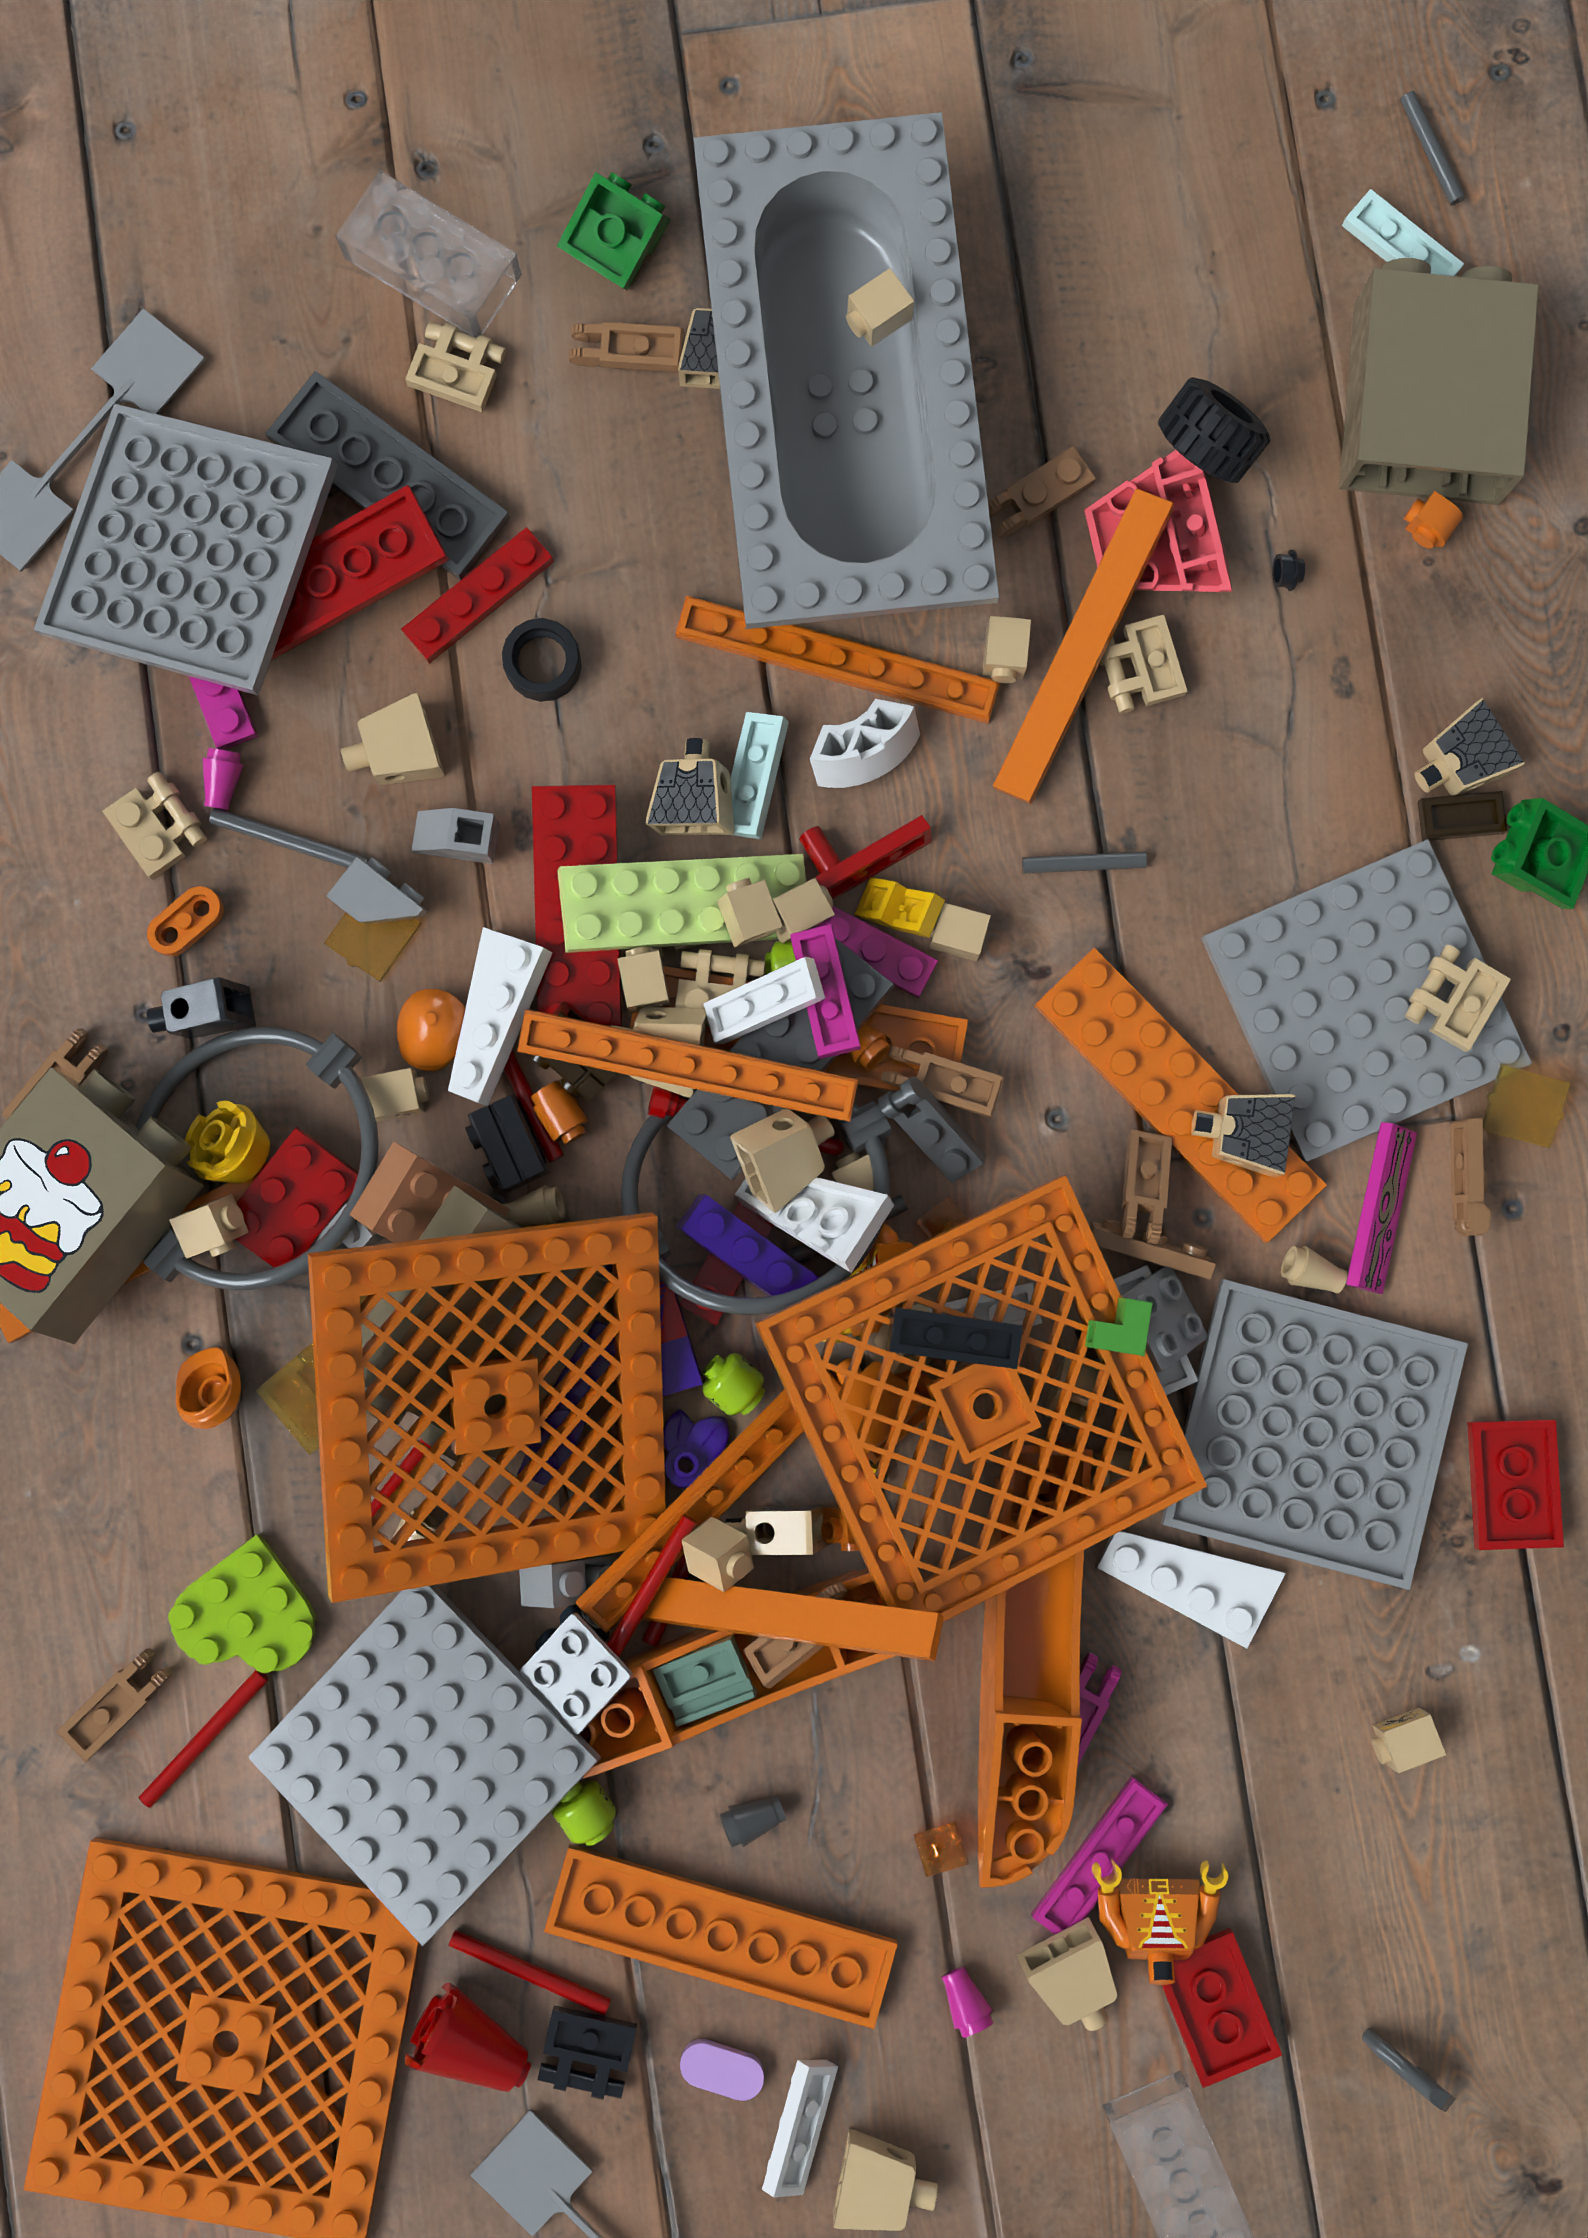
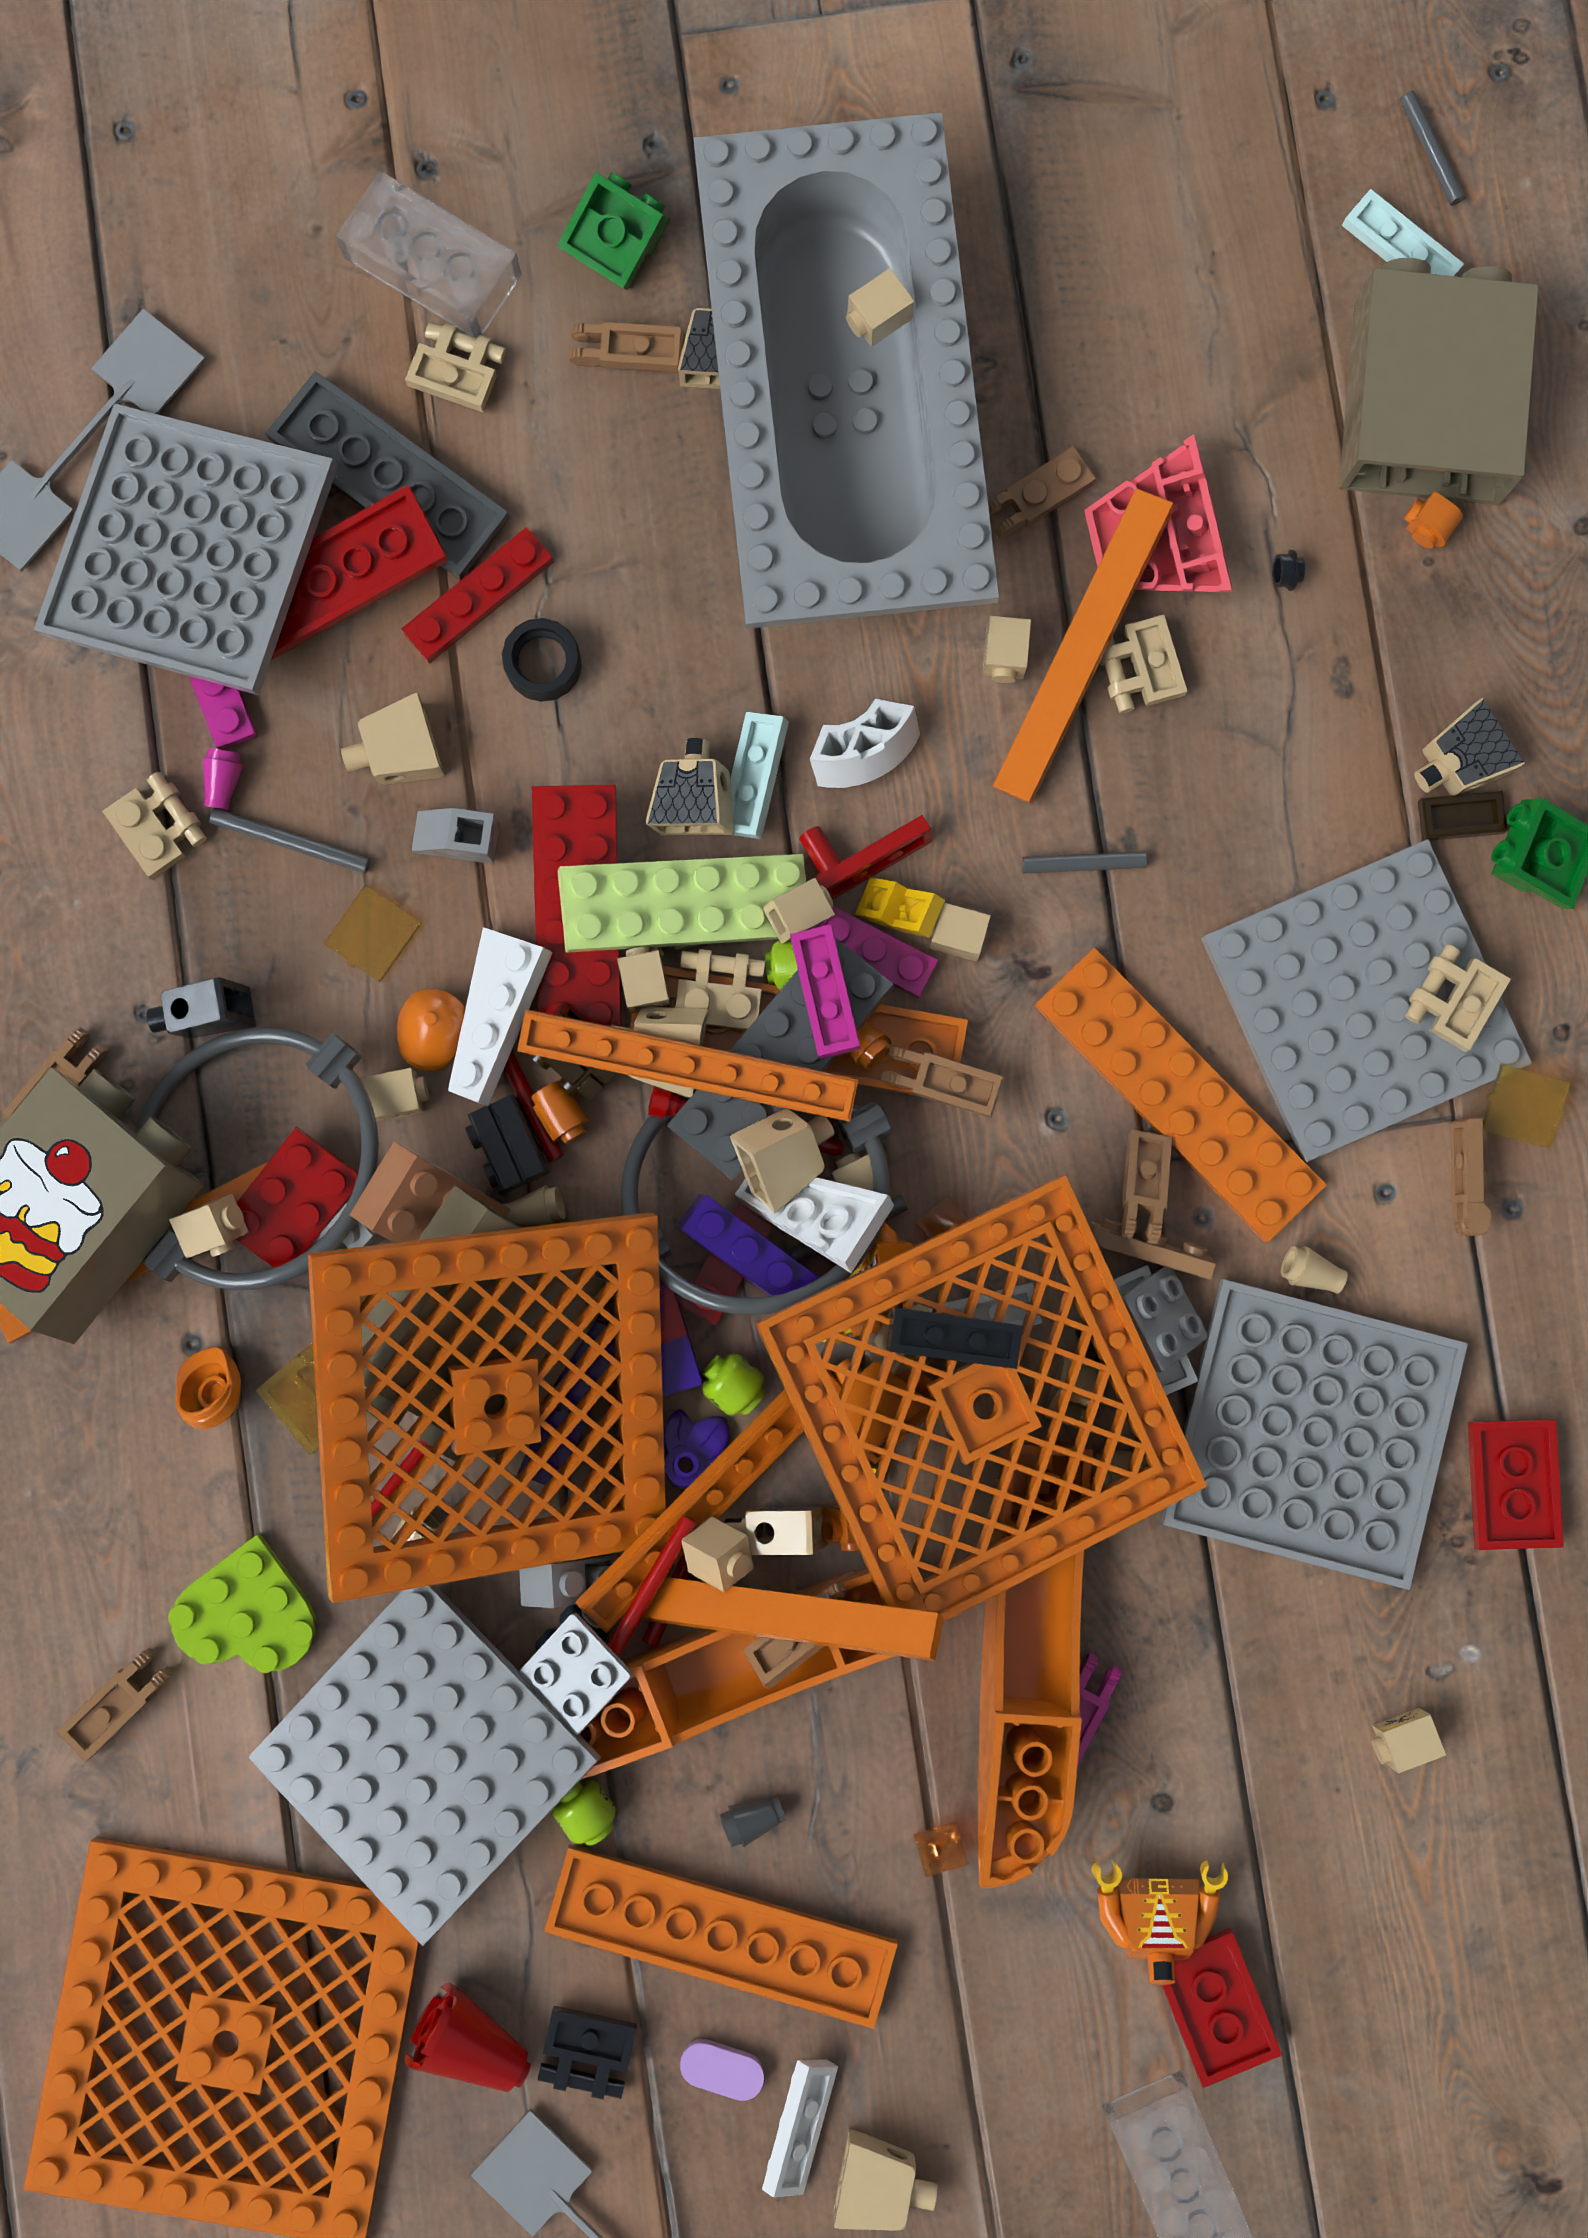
(183, 917): orange plate -> none
(203, 1738): red bar -> none
(227, 1144): yellow cone -> none
(372, 897): light grey slope -> none
(529, 1972): red bar -> none
(705, 1681): sand green plate -> none
(749, 911): tan brick -> none
(764, 1000): white plate -> none
(839, 660): orange tile -> none
(932, 1129): dark grey plate -> none
(967, 2005): dark pink cone -> none
(1072, 1975): tan torso -> none
(1113, 1838): dark pink tile -> none
(1128, 1332): bright green piece -> none
(1203, 1586): white wing -> none
(1214, 430): black tyre -> none
(1249, 1131): torso -> none
(1381, 1208): dark pink tile -> none
(1407, 2071): dark grey piece -> none

